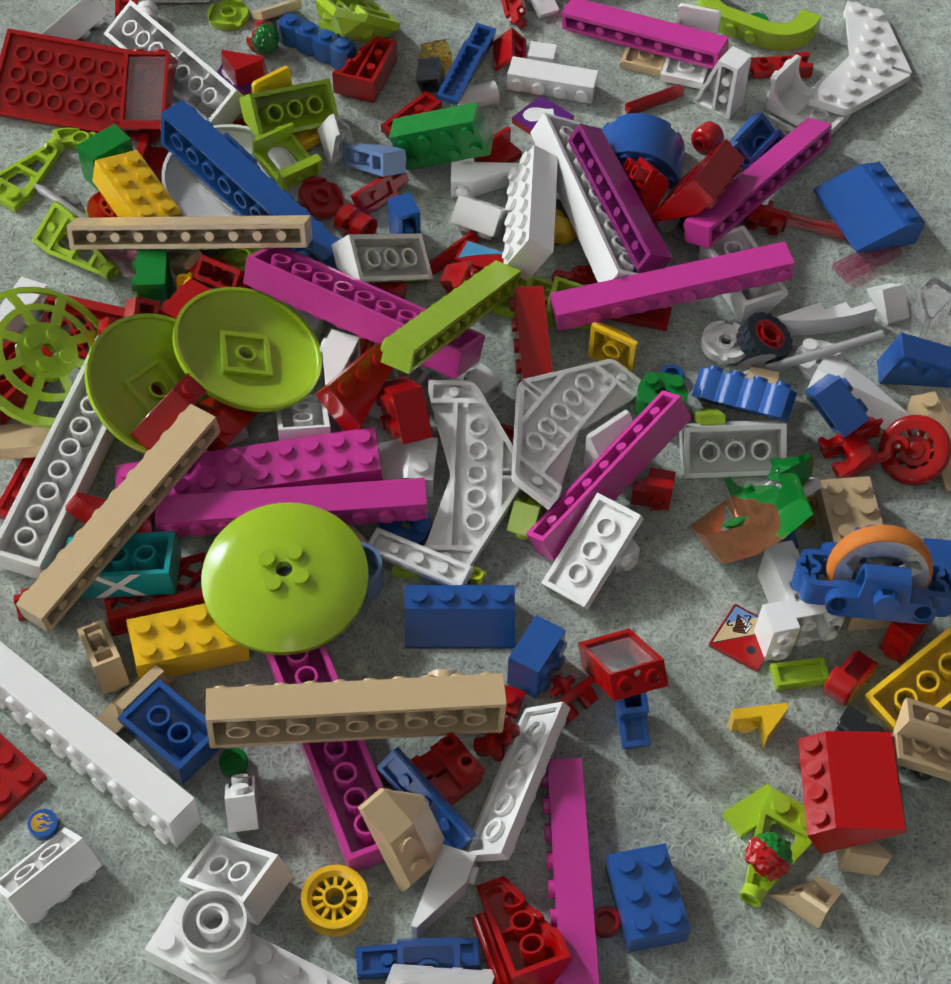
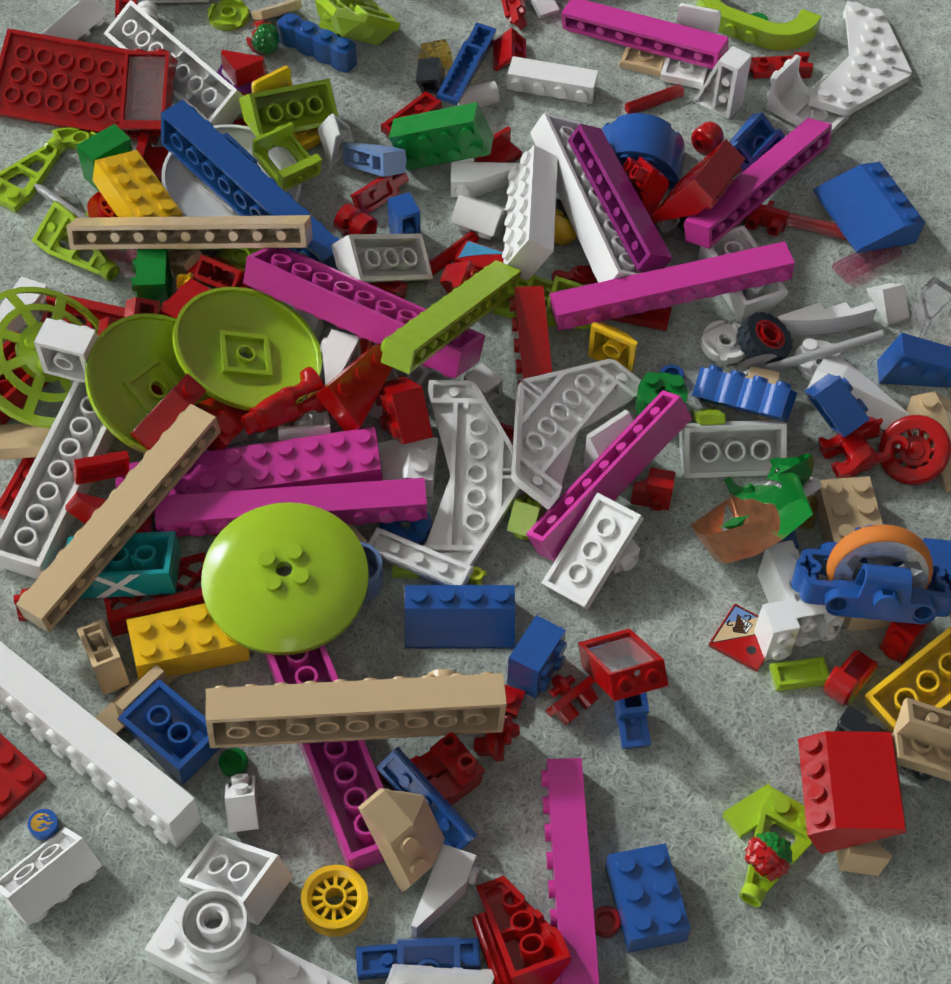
(64, 348): none -> white brick
(101, 467): none -> red plate
(282, 405): none -> red piece
(320, 197): red tile -> none
(368, 71): red wedge -> none
(517, 782): white plate -> none
(529, 116): dark purple tile -> none
(543, 52): white brick -> none
(765, 718): yellow slope -> none
(810, 900): tan slope -> none

